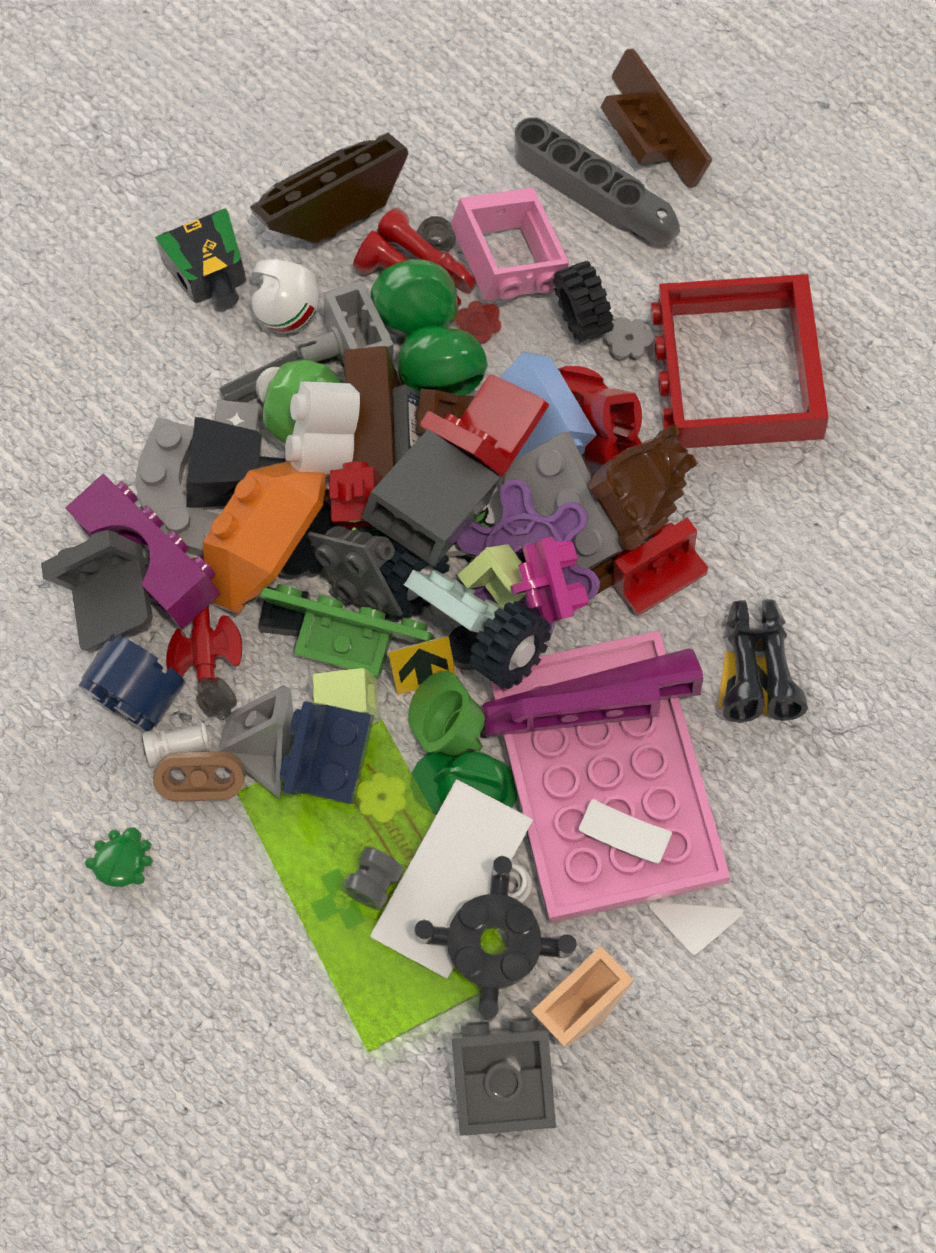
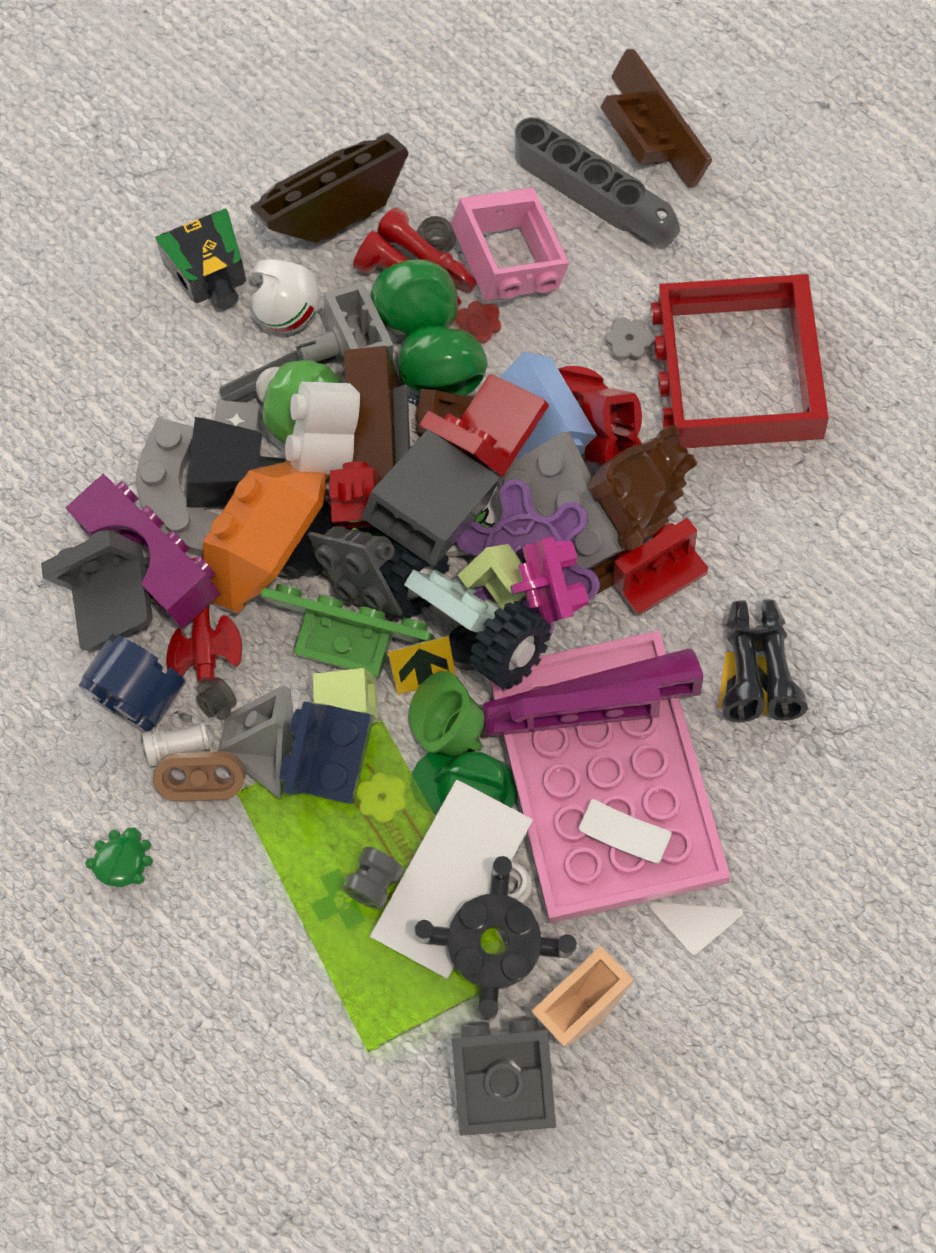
(280, 619): black tile -> none
(583, 301): black tyre -> none

